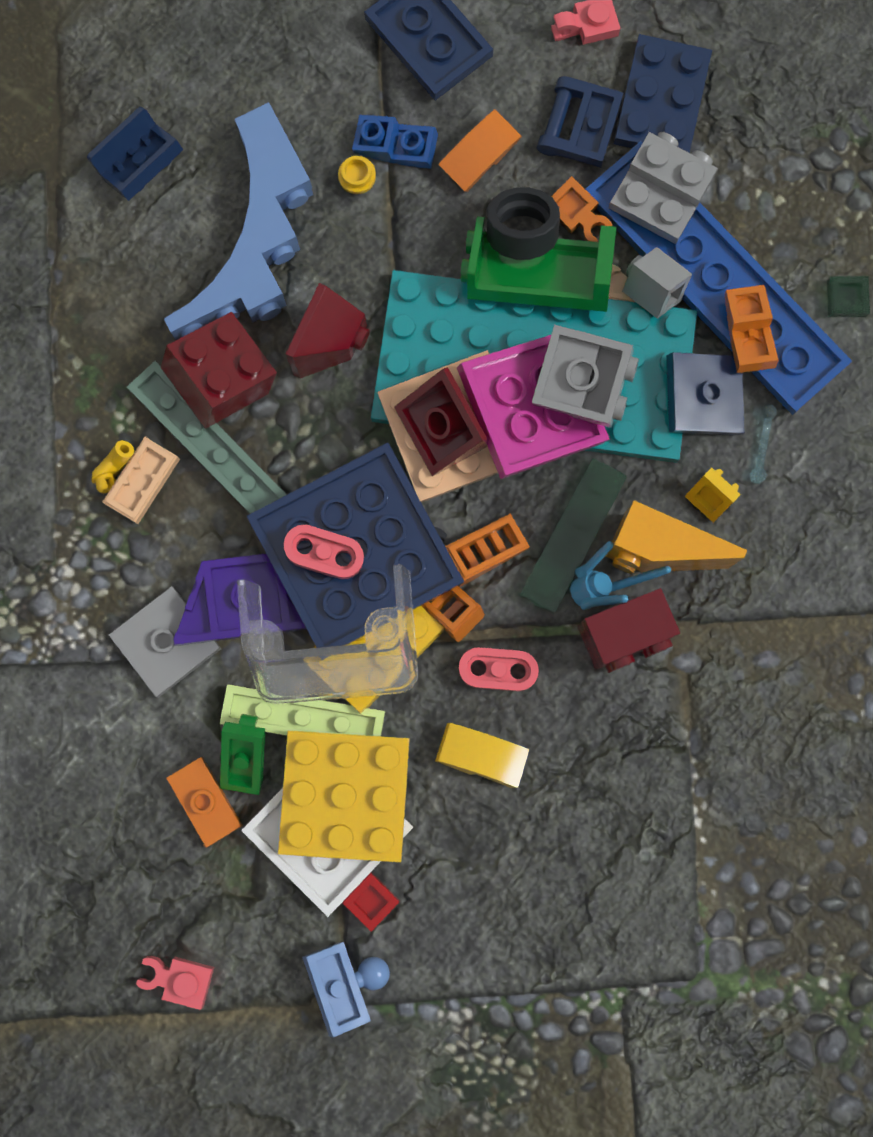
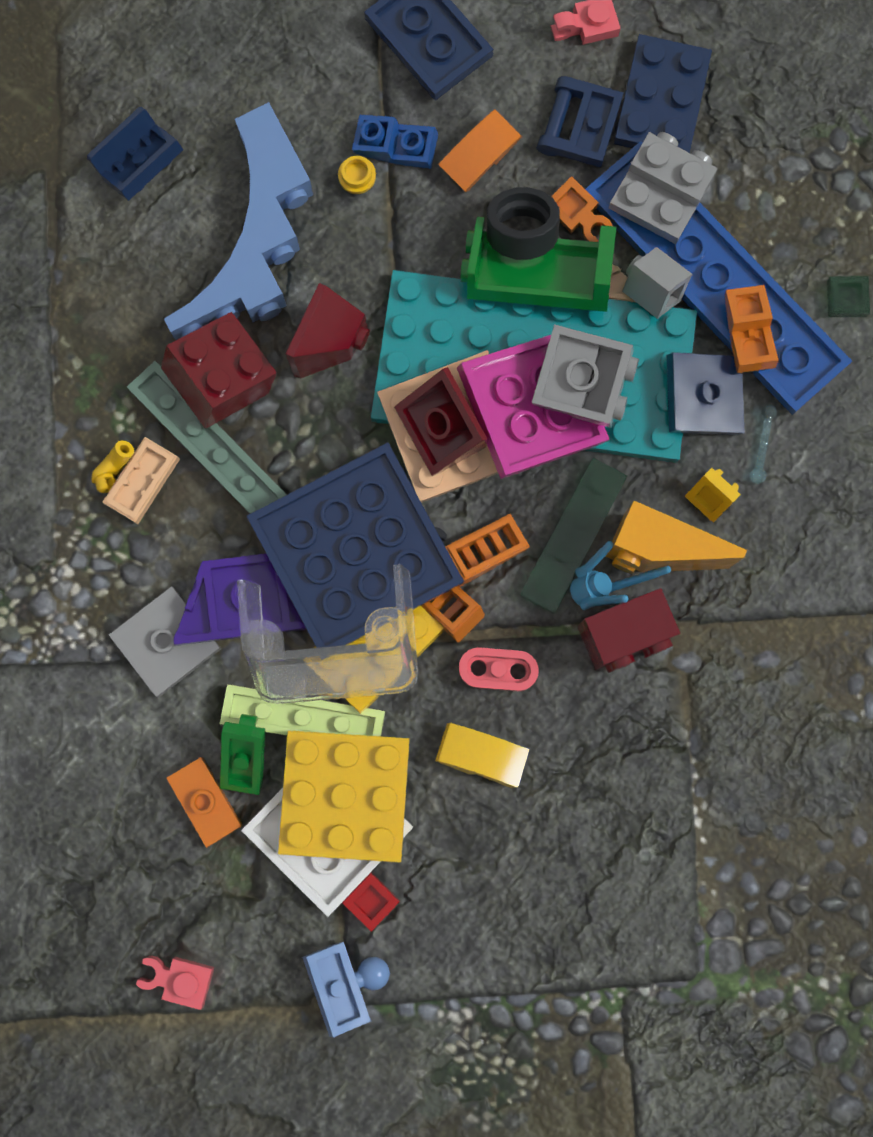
(324, 551): coral plate -> none

